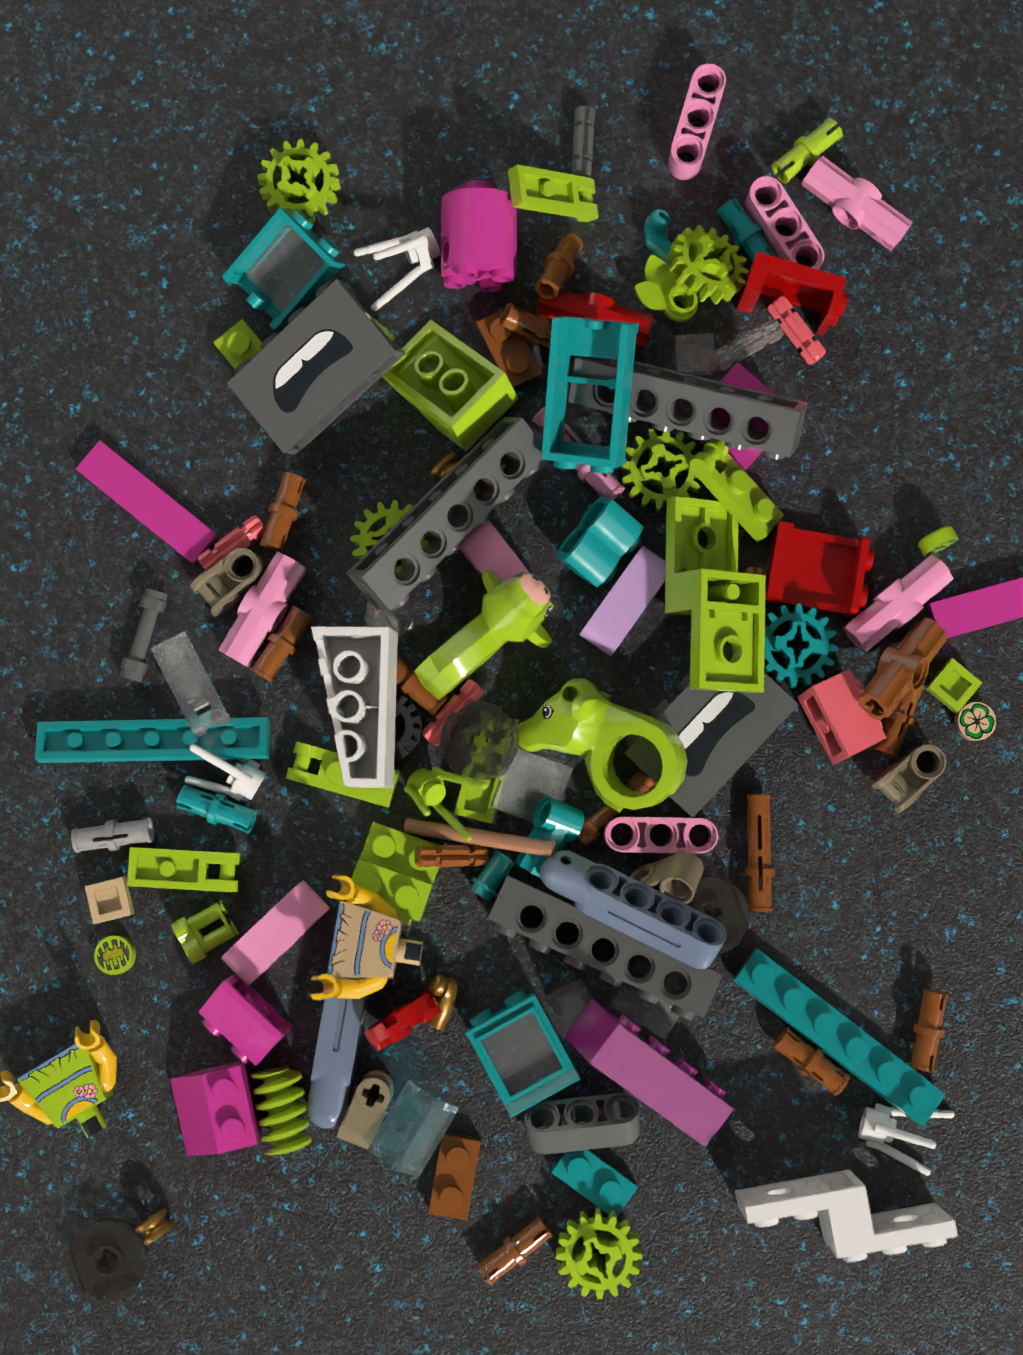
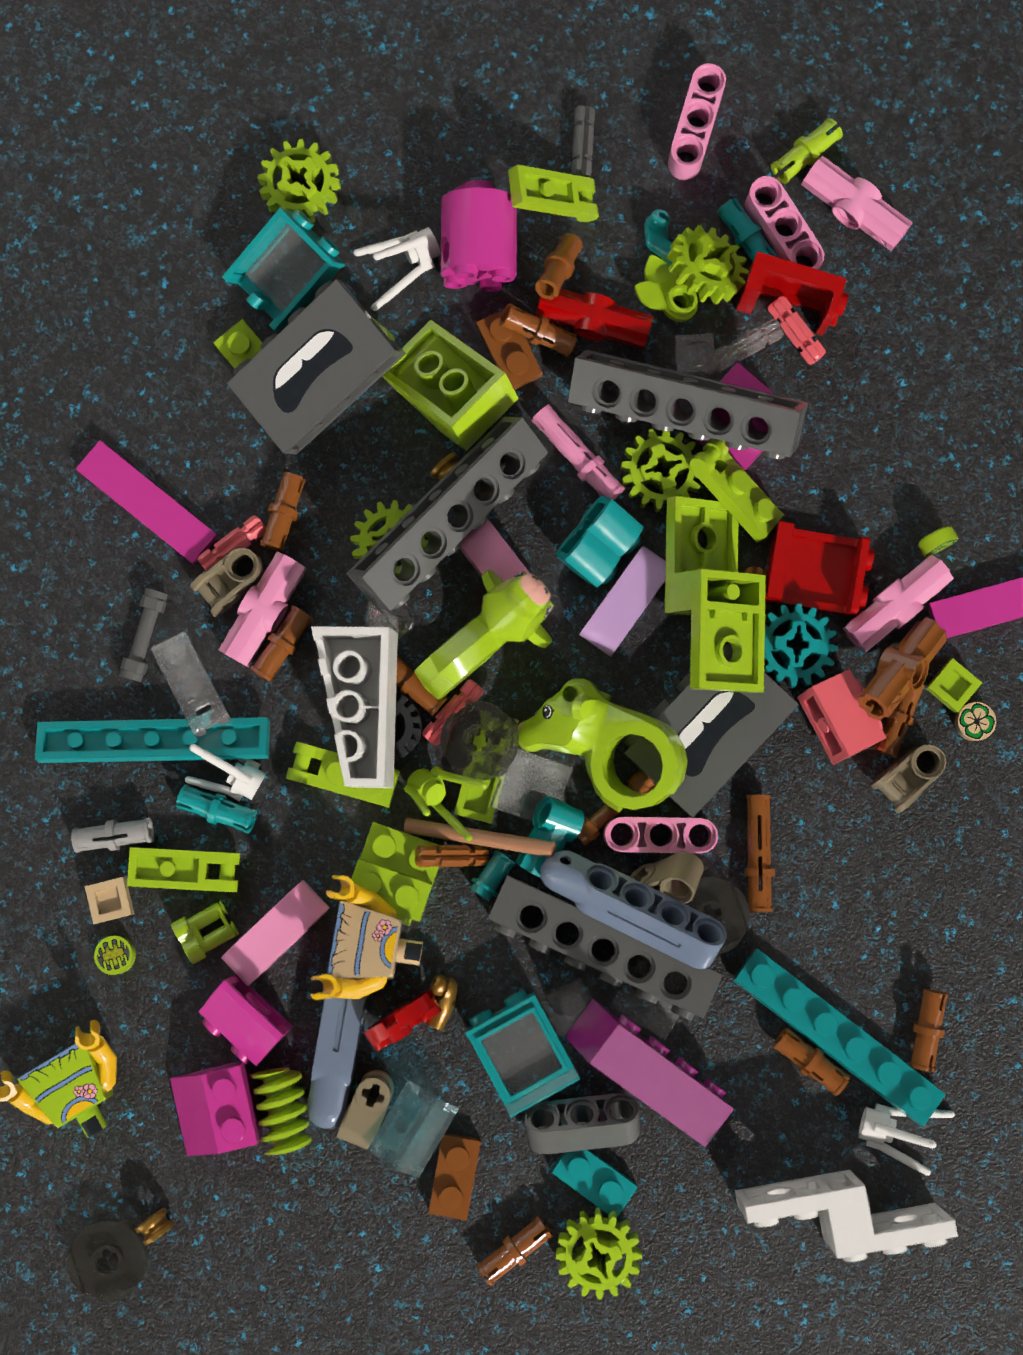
(588, 339): teal door -> none

